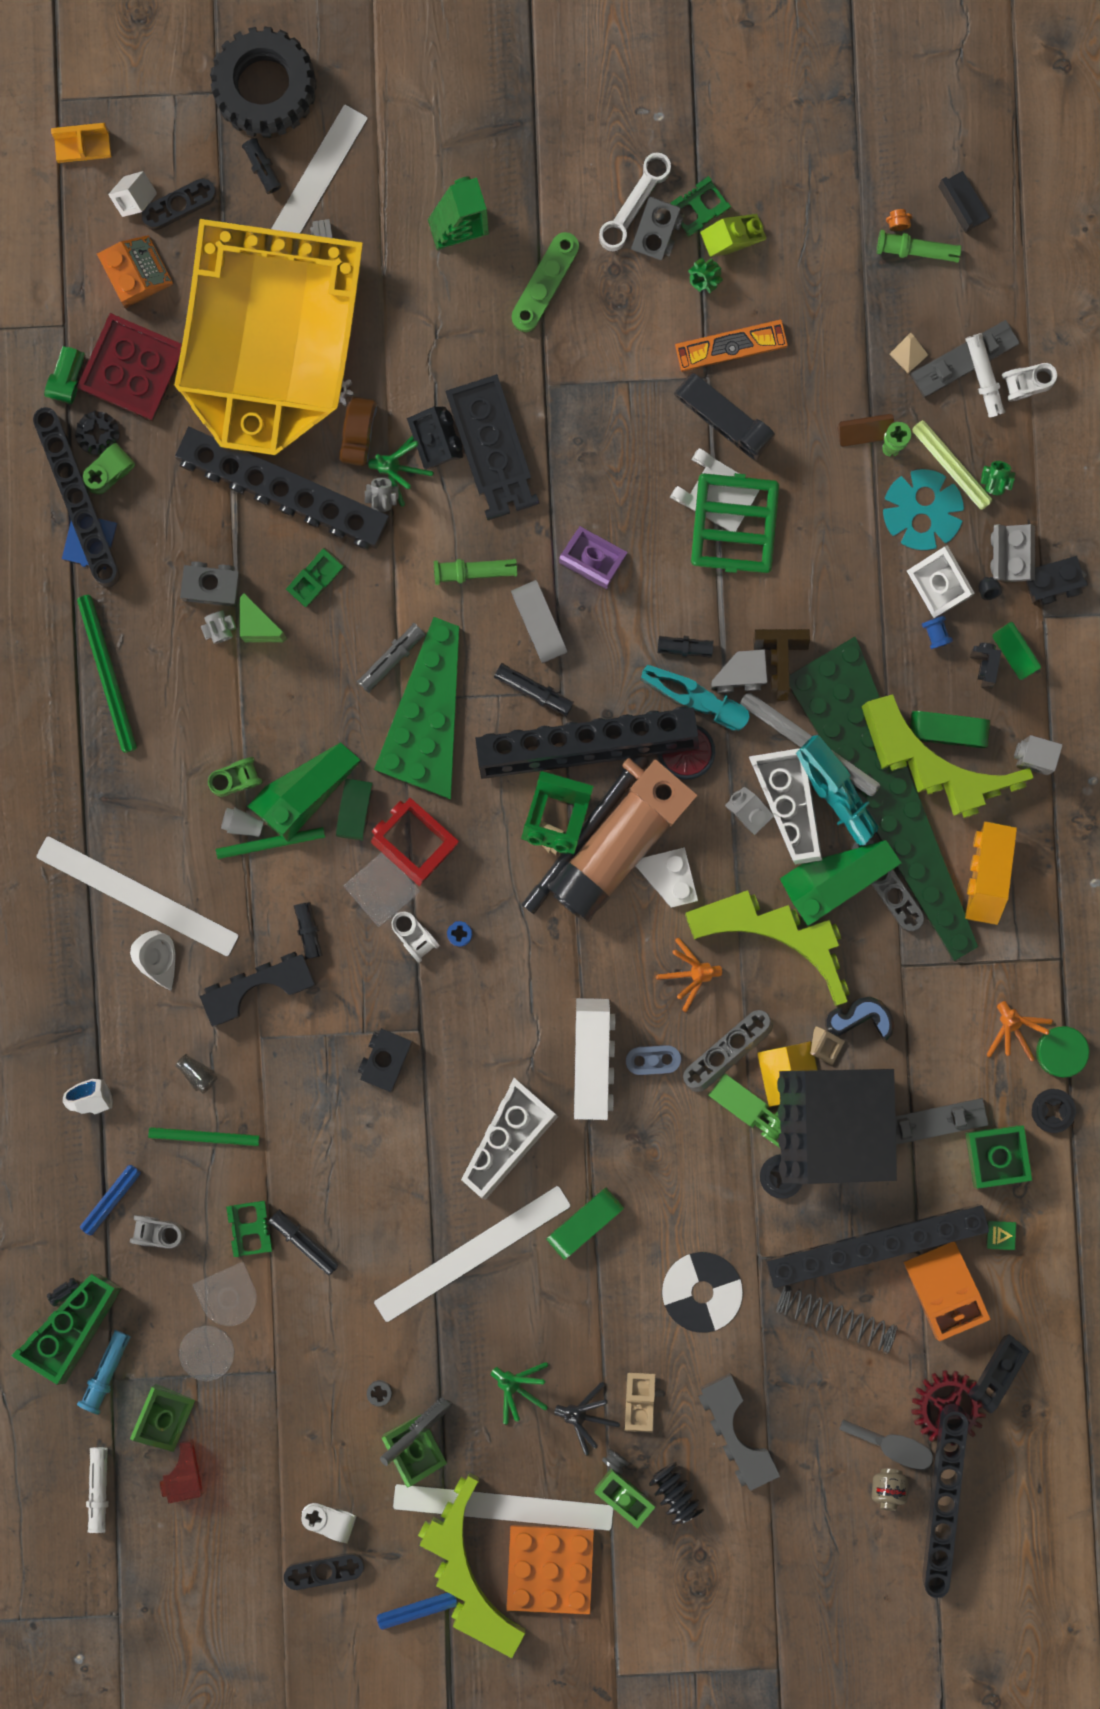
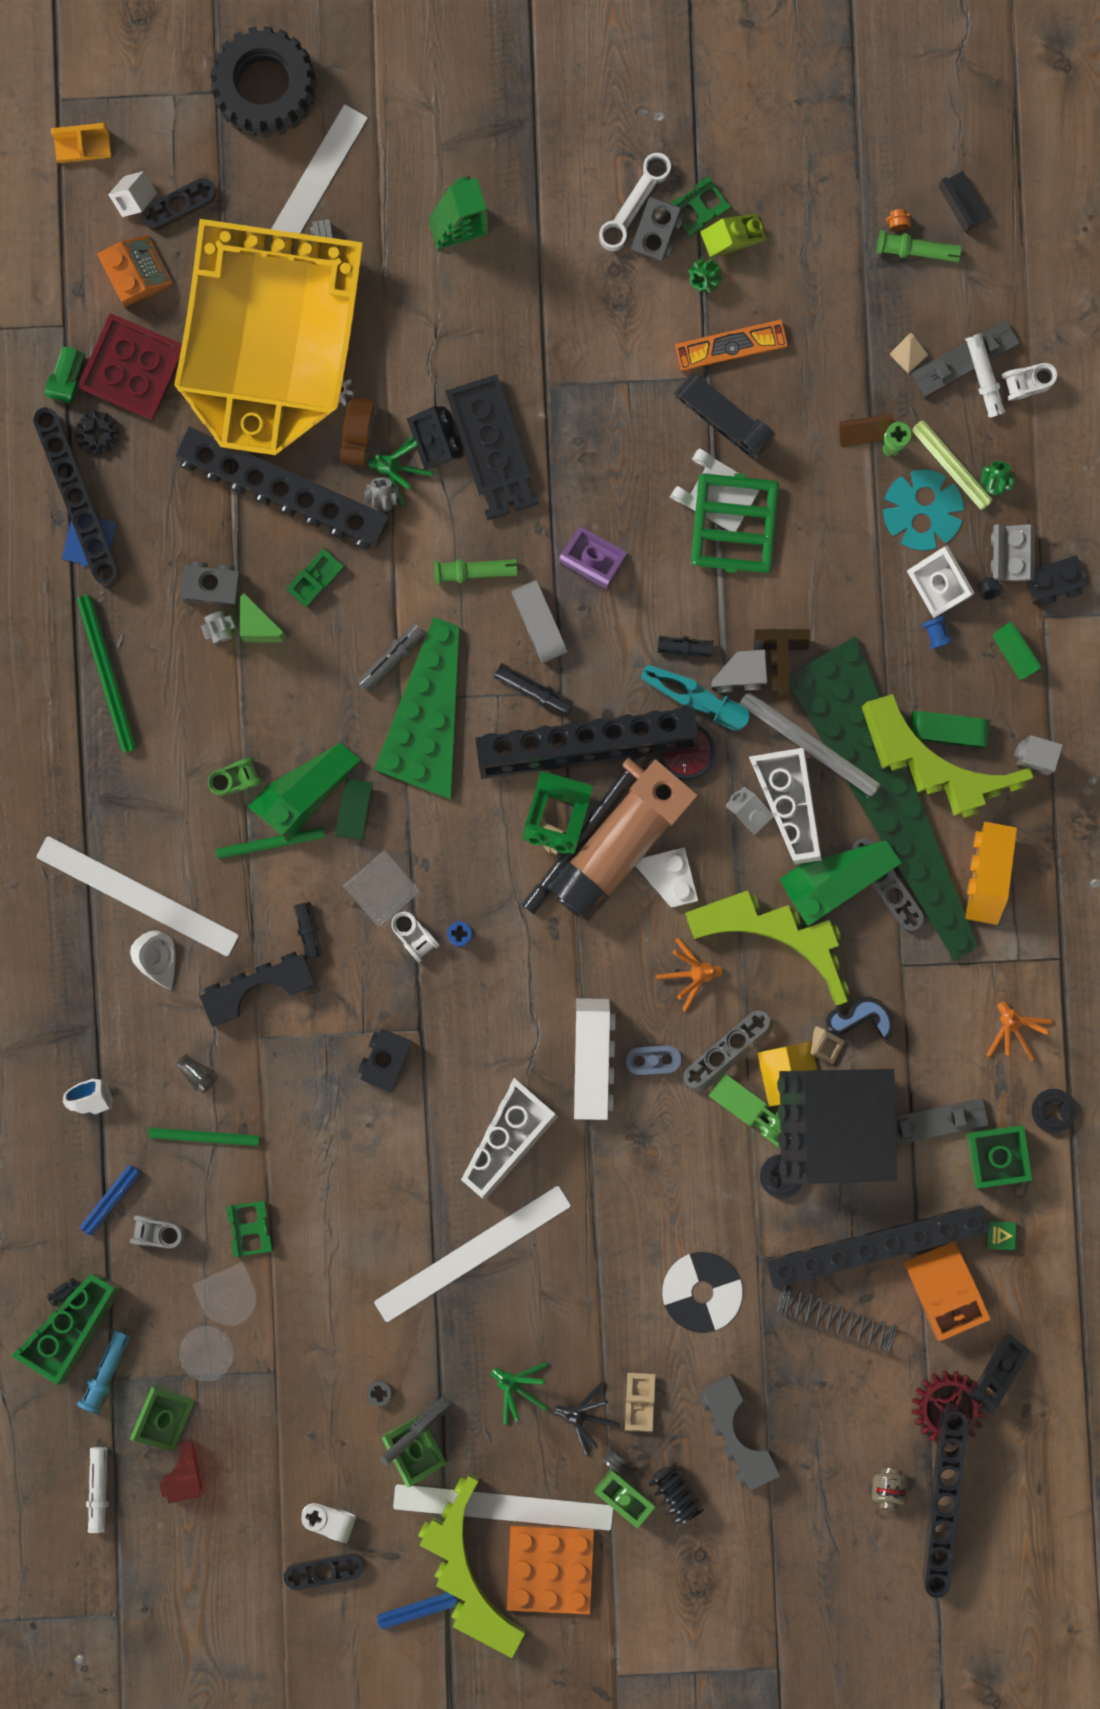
(110, 467): bright green piece -> none
(241, 823): light grey cone -> none
(254, 150): black pin -> none
(303, 1242): black axle -> none
(417, 874): red window -> none
(545, 282): bright green plate -> none
(585, 1223): green beam -> none
(833, 784): teal arm -> none
(896, 1447): dark grey piece -> none
(990, 663): black bracket -> none
(1062, 1052): green head -> none

